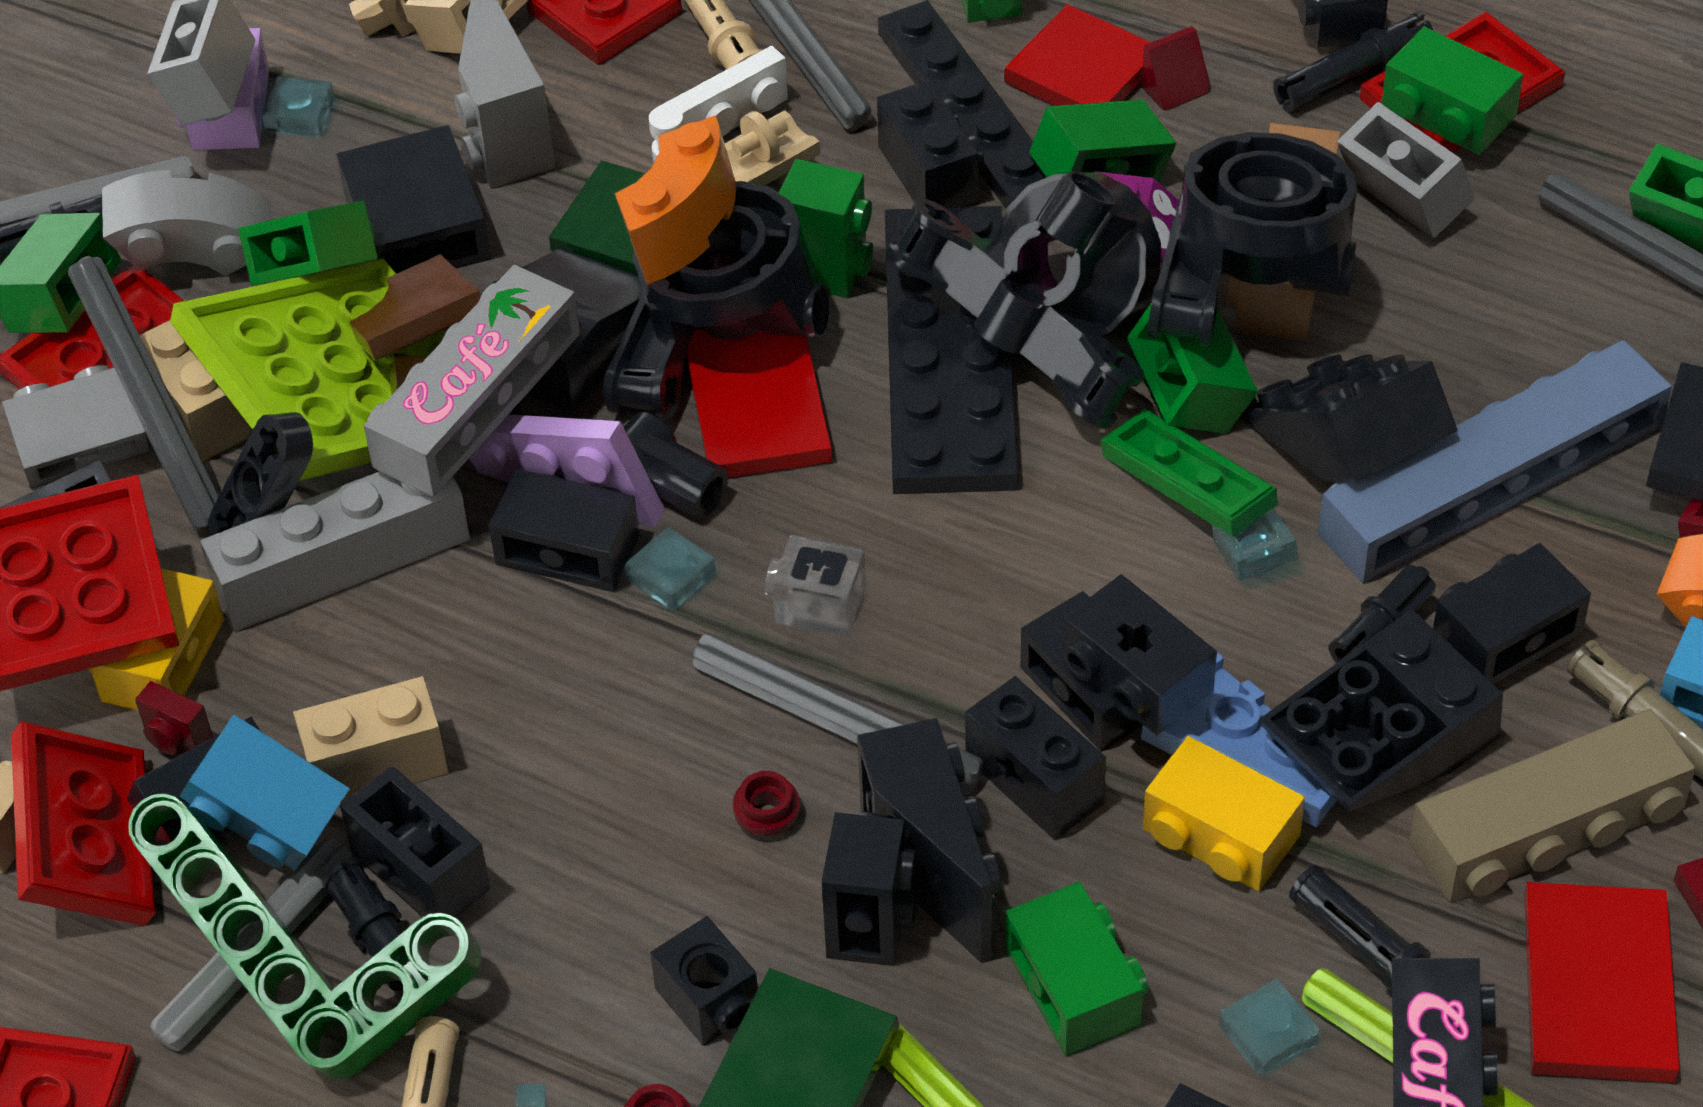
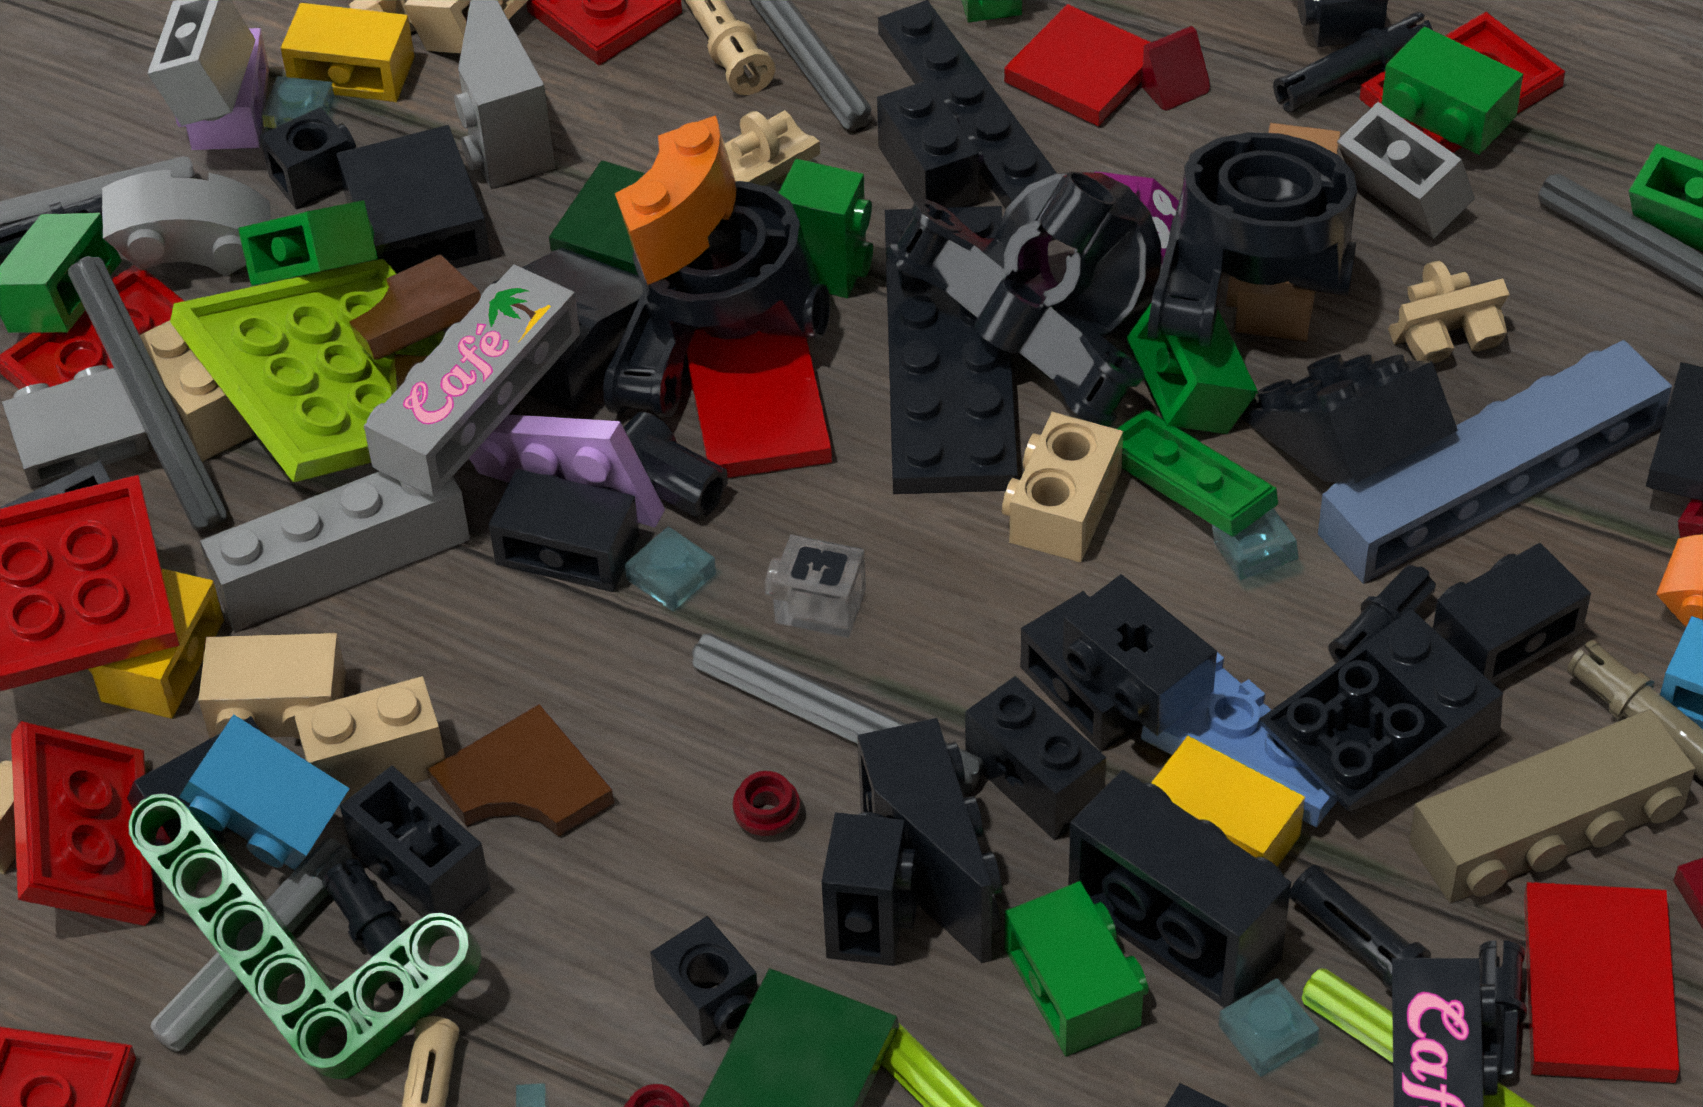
(171, 720): dark red plate -> none
(269, 679): none -> tan brick
(278, 456): black beam -> none
(304, 156): none -> black brick
(353, 48): none -> yellow brick
(524, 772): none -> reddish brown tile
(746, 87): white plate -> none
(1063, 486): none -> tan brick
(1103, 138): green brick -> none
(1180, 888): none -> black brick
(1447, 304): none -> tan hips
(1508, 1003): none -> black axle

